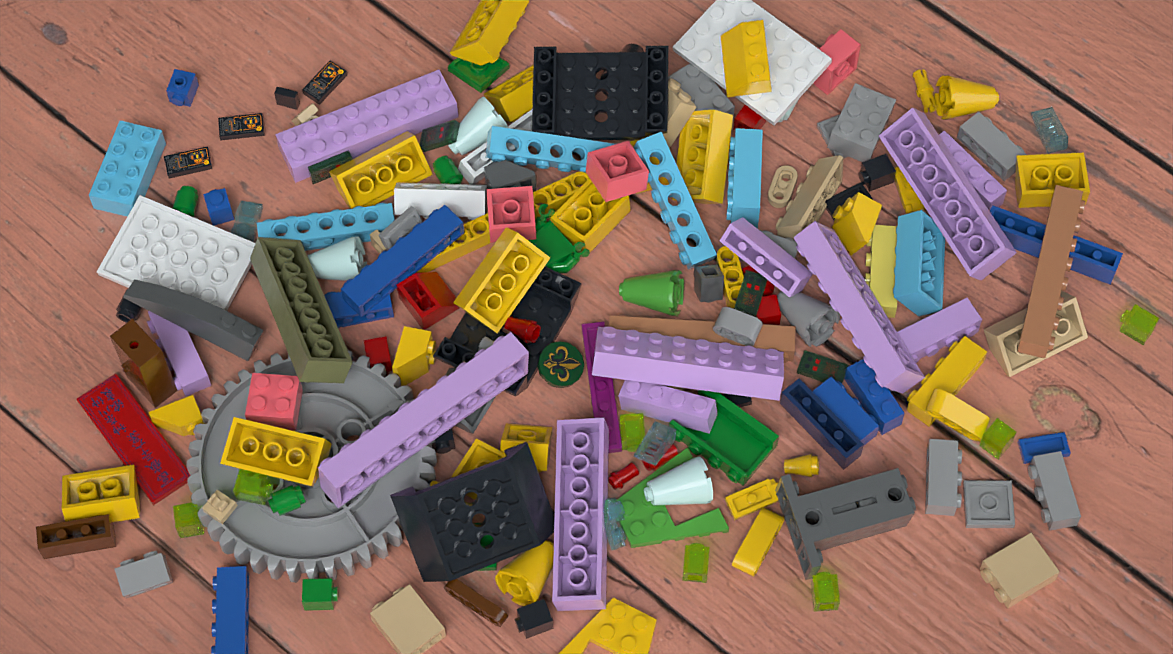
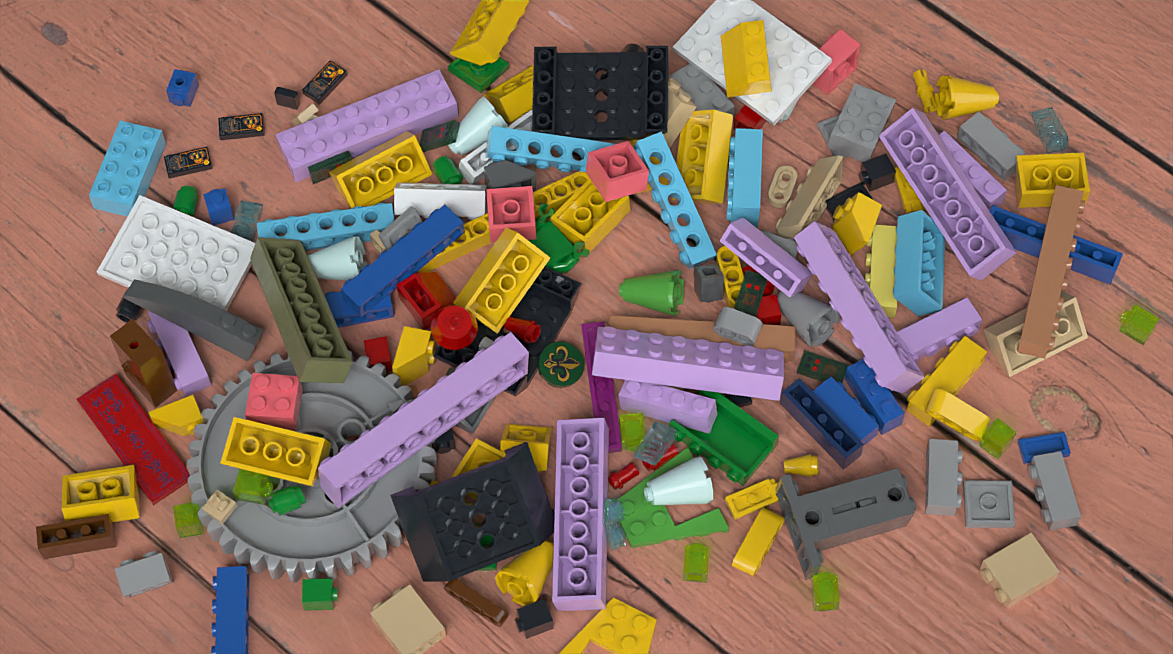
(454, 327): none -> red cone

